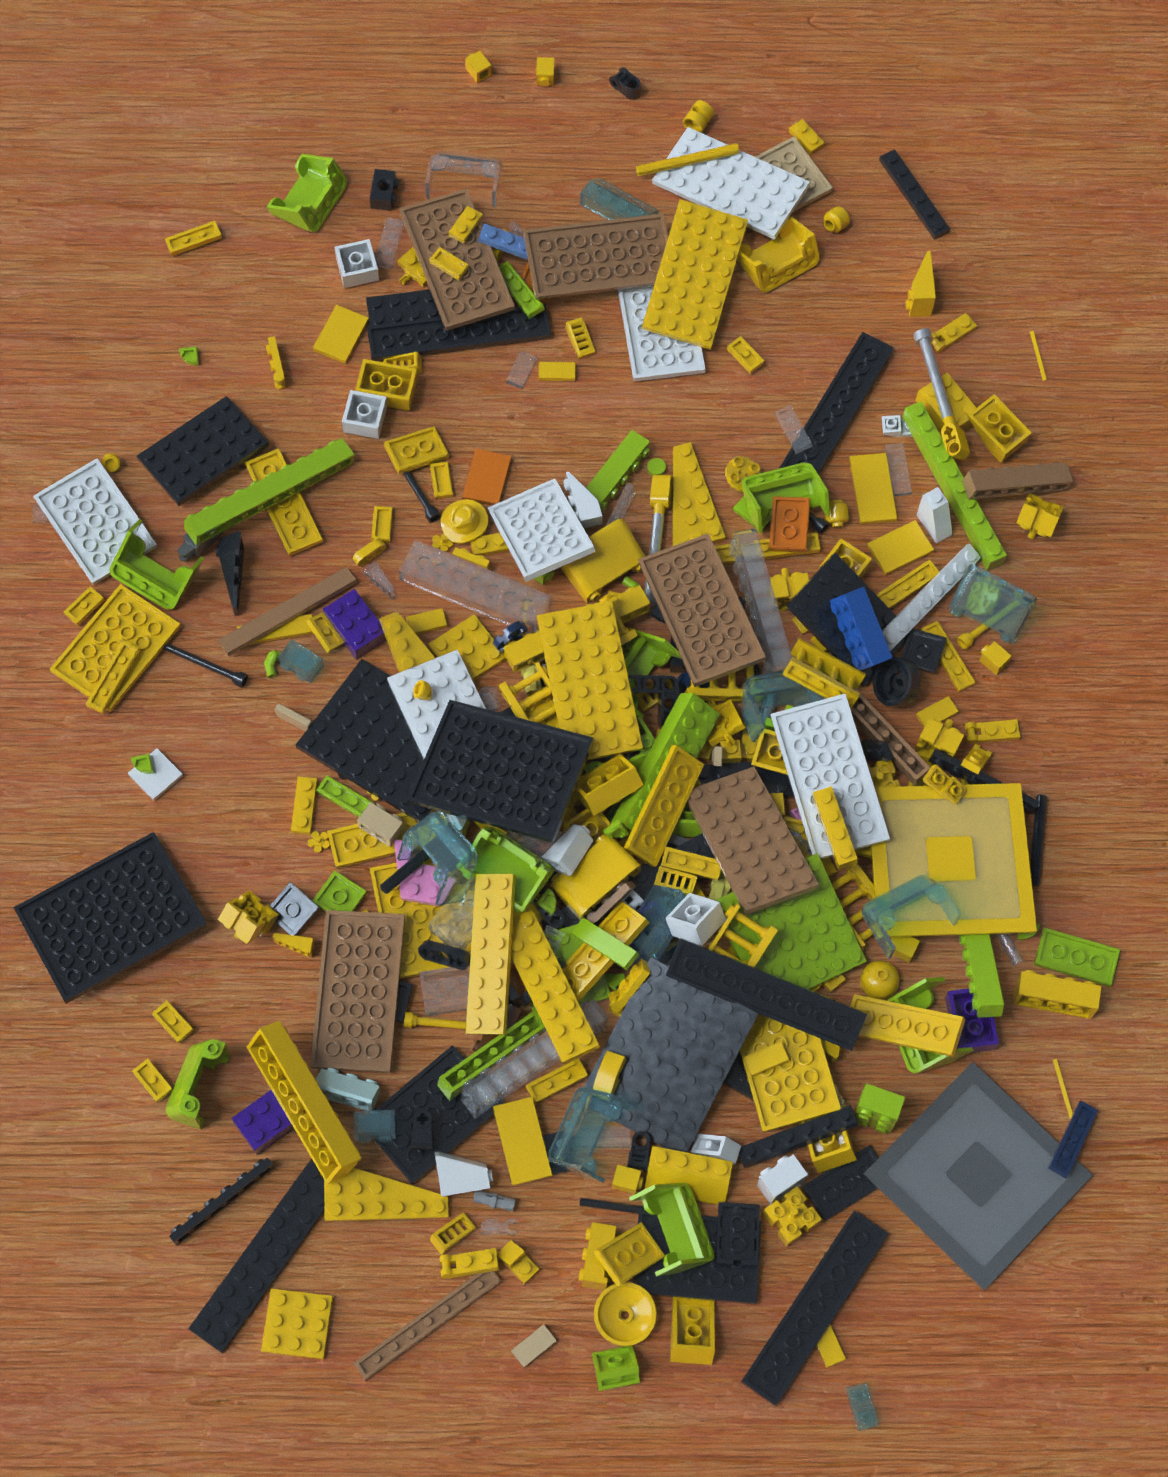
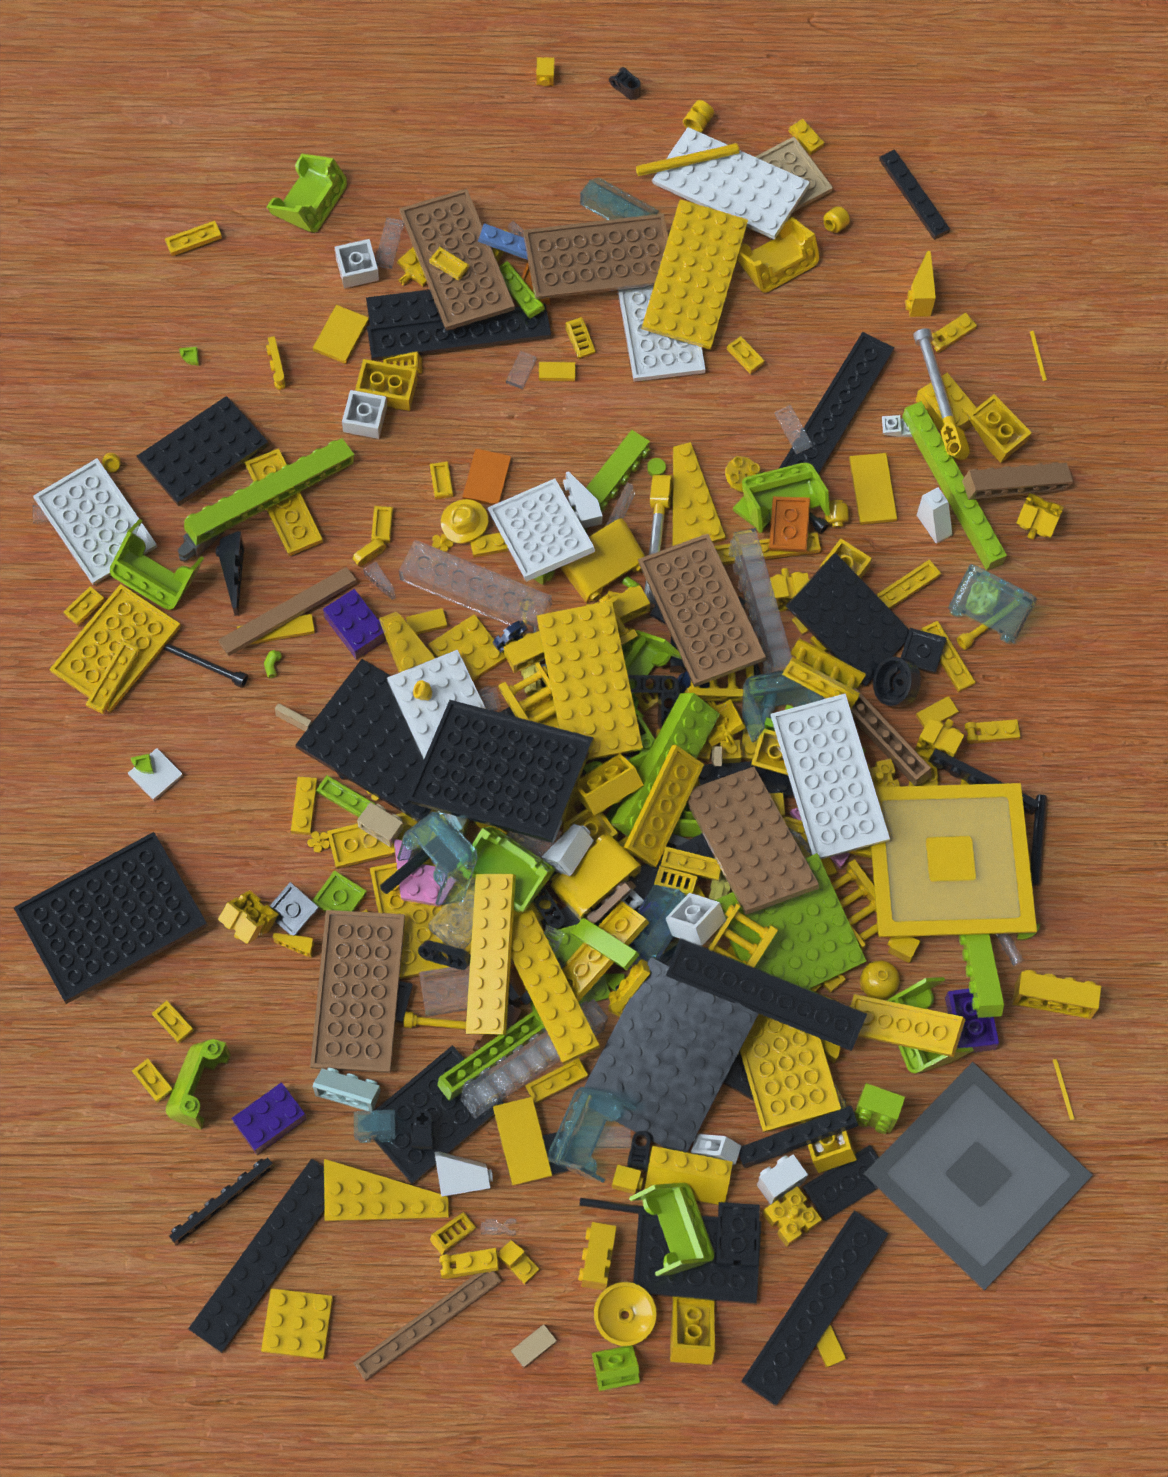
(300, 661): clear light blue brick -> none
(303, 1102): yellow brick -> none
(325, 632): yellow plate -> none
(383, 199): black brick -> none
(416, 450): yellow tile -> none
(431, 513): black piece -> none
(465, 163): clear windscreen -> none
(465, 224): yellow plate -> none
(466, 555): yellow plate -> none
(478, 66): yellow brick -> none
(494, 1200): light grey pin -> none
(547, 902): lime tile -> none
(608, 1072): yellow slope -> none
(616, 830): lime tile -> none
(629, 1254): yellow tile -> none
(766, 1058): yellow tile -> none
(835, 828): yellow brick -> none
(860, 629): blue brick -> none
(861, 1406): clear light blue slope -> none
(876, 750): black plate -> none
(879, 911): clear light blue windscreen -> none
(898, 469): clear tile -> none
(900, 547): yellow tile -> none
(929, 596): white plate -> none
(944, 785): yellow slope -> none
(976, 759): yellow plate -> none
(994, 657): yellow brick -> none
(1072, 1139): dark blue plate -> none
(1077, 957): lime tile -> none

